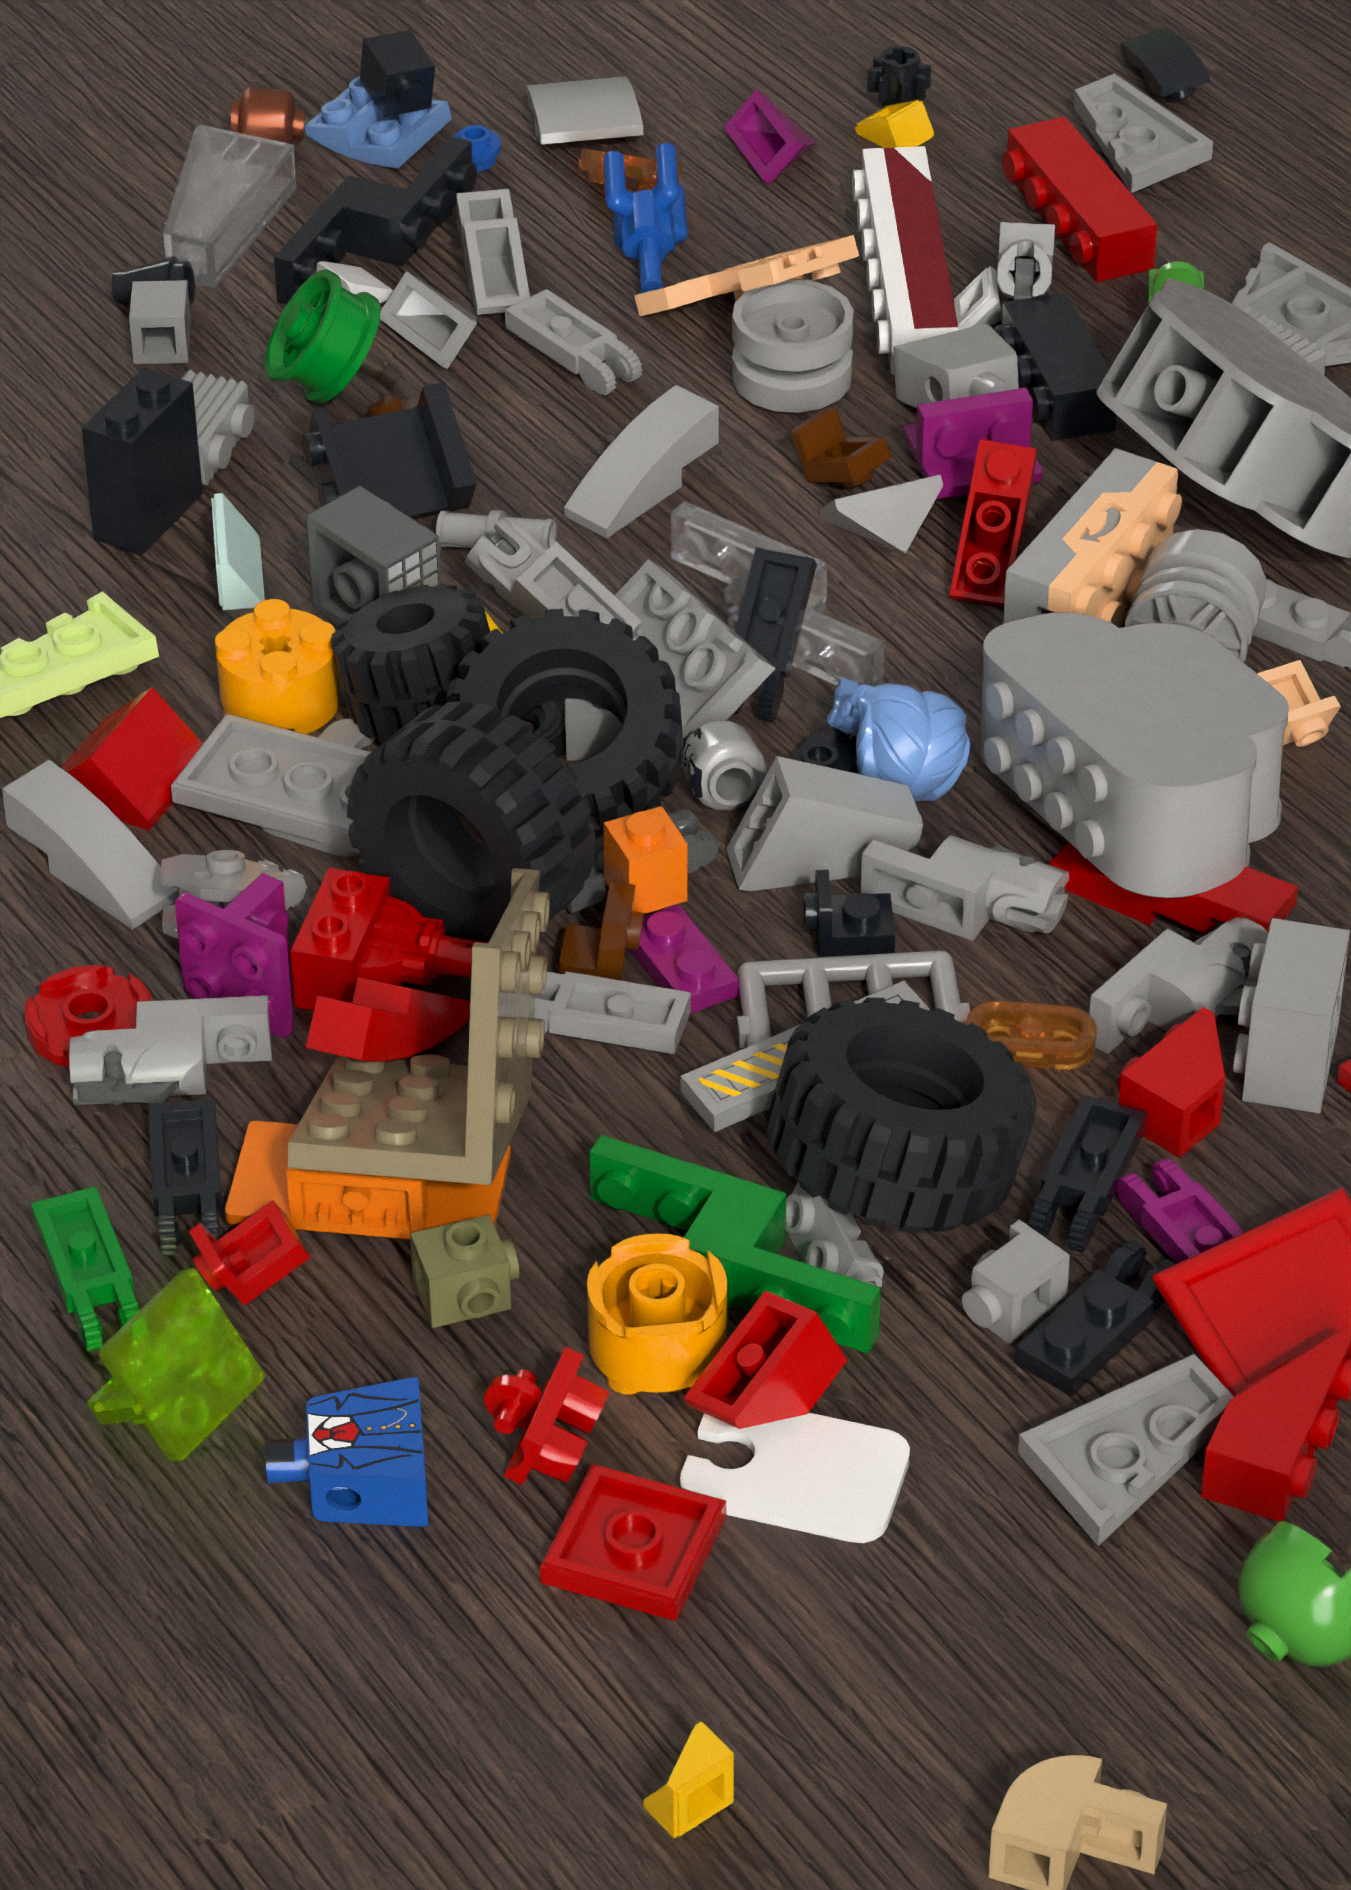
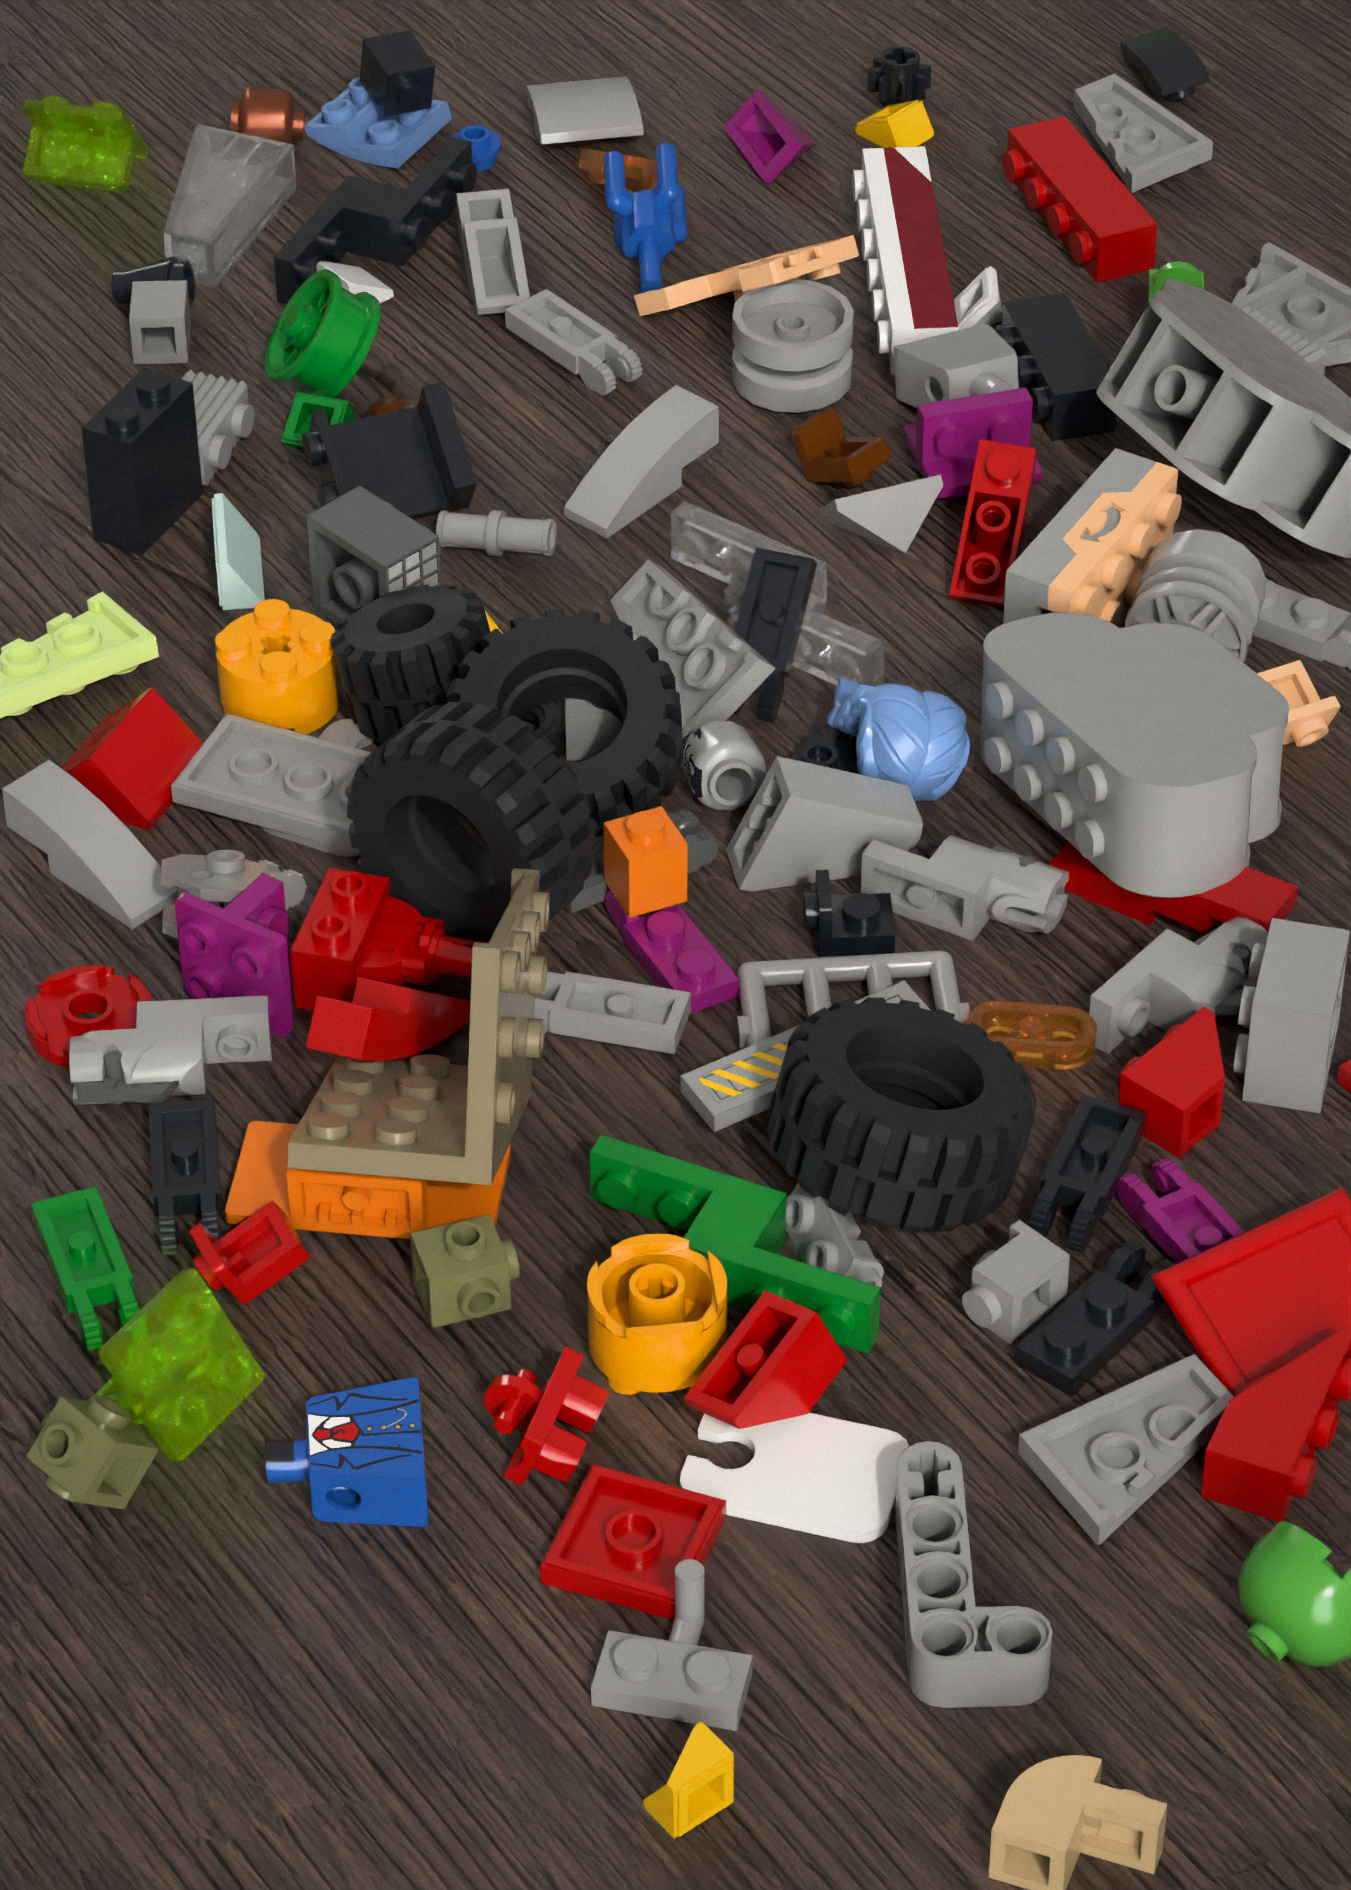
(81, 144): none -> clear neon green bracket
(91, 1452): none -> olive brick
(301, 412): none -> green slope
(428, 319): light grey slope -> none
(541, 578): light grey plate -> none
(604, 950): reddish brown bracket -> none
(675, 1675): none -> light grey plate
(952, 1647): none -> light grey beam
(1025, 259): light grey plate -> none

